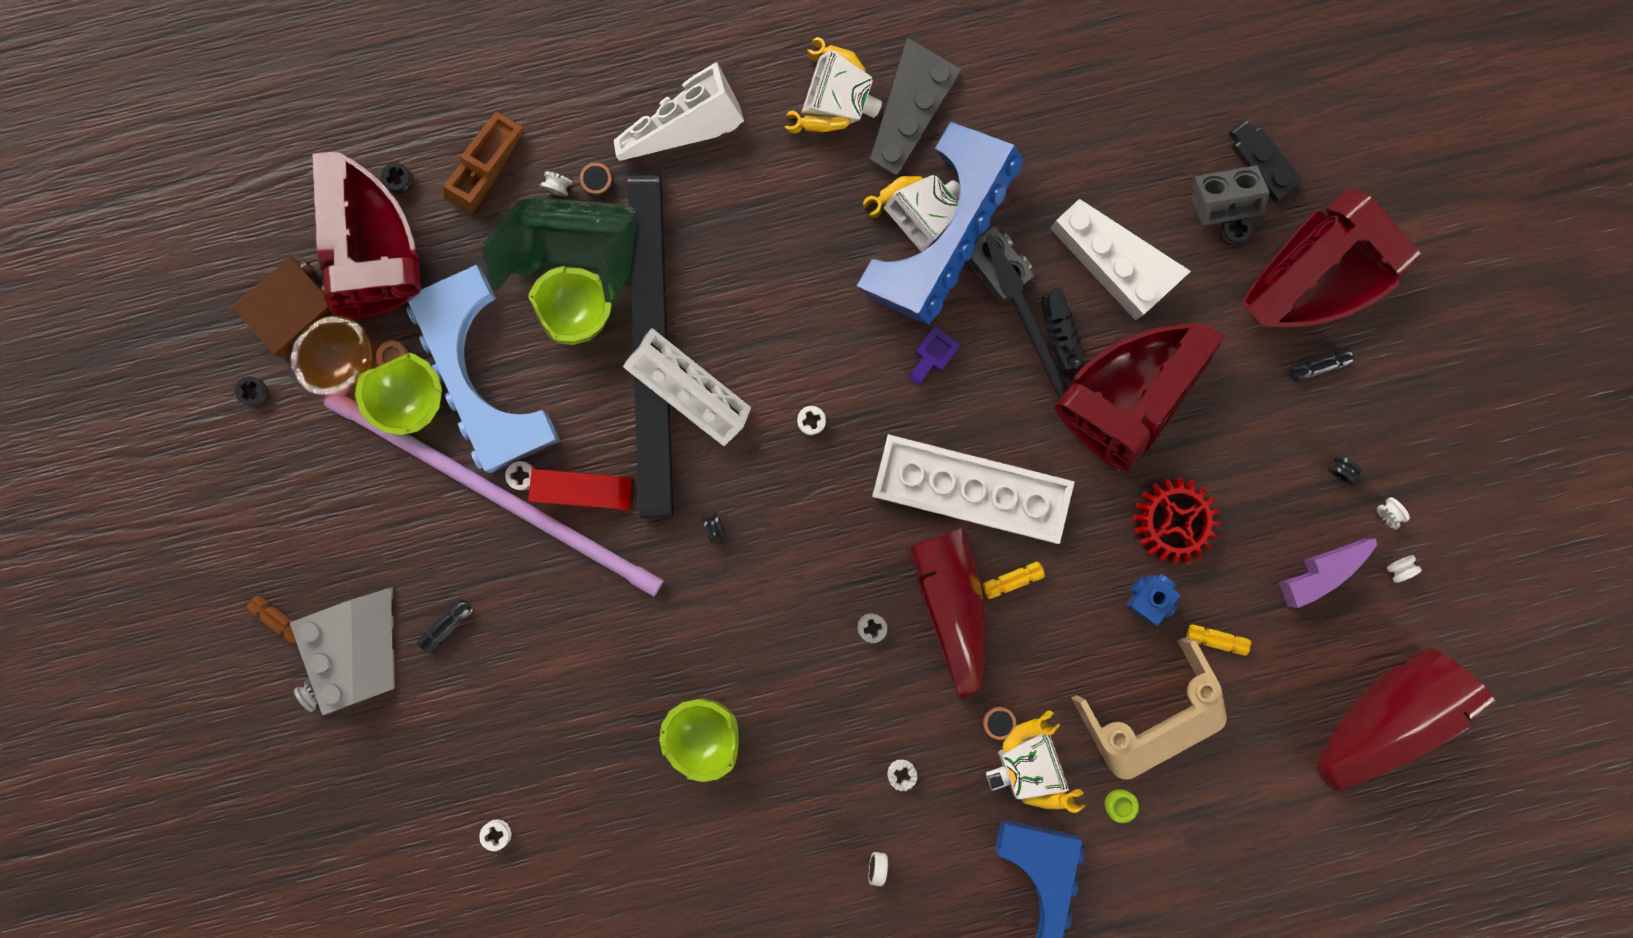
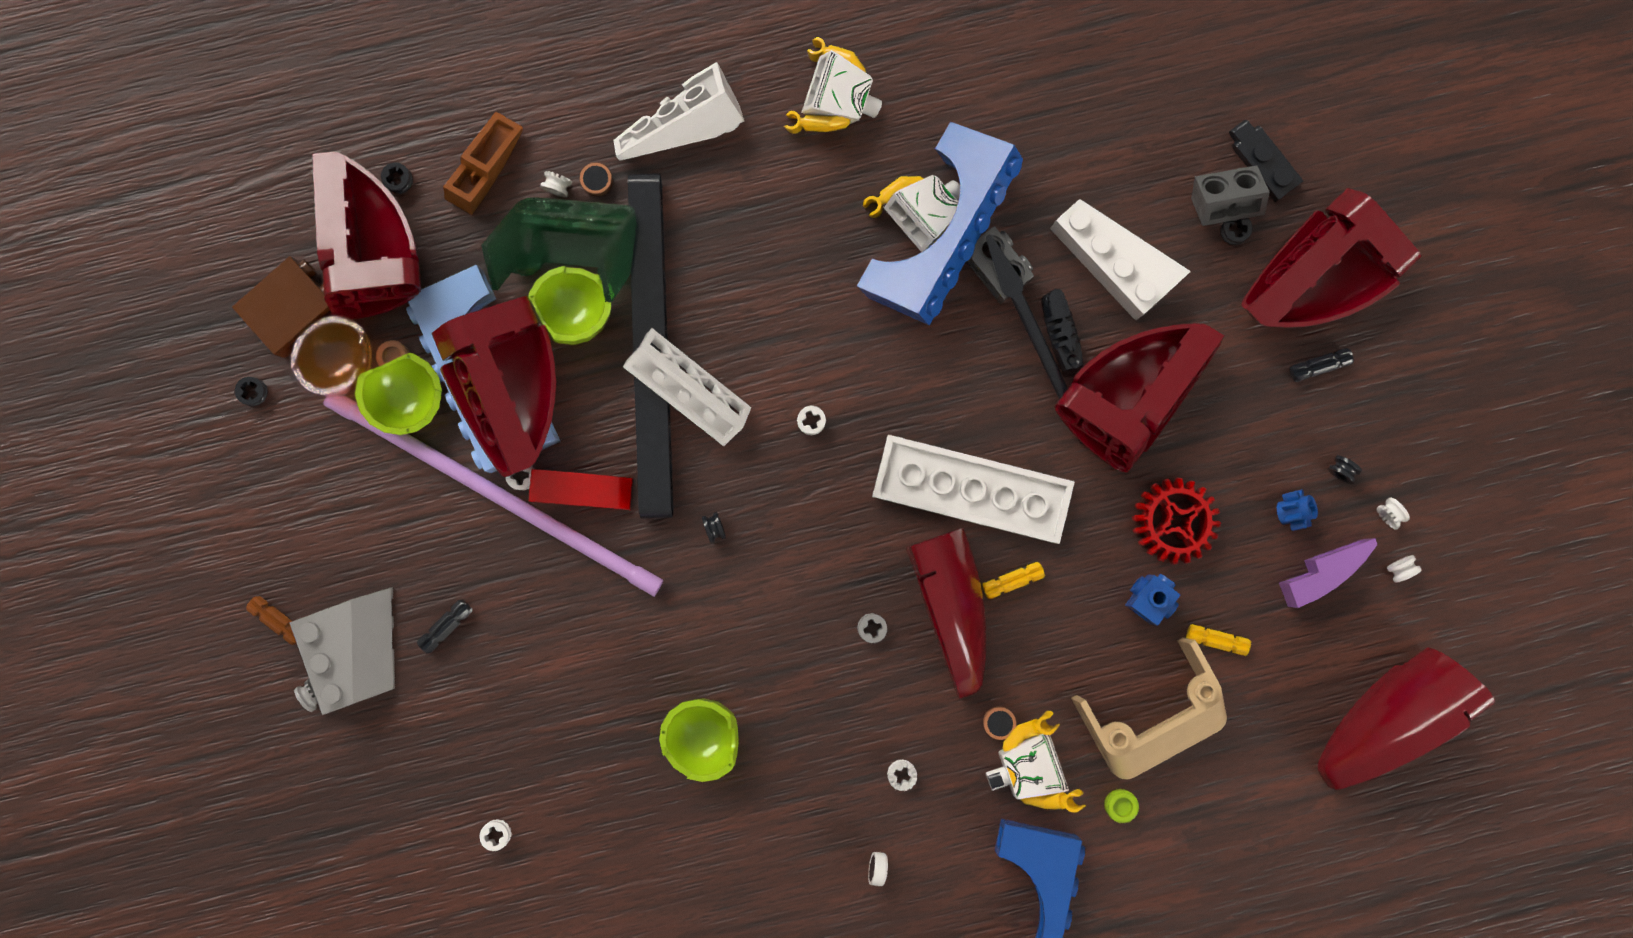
(501, 380): none -> dark red panel
(914, 99): dark grey wing -> none
(935, 353): dark purple plate -> none
(1297, 510): none -> blue gear

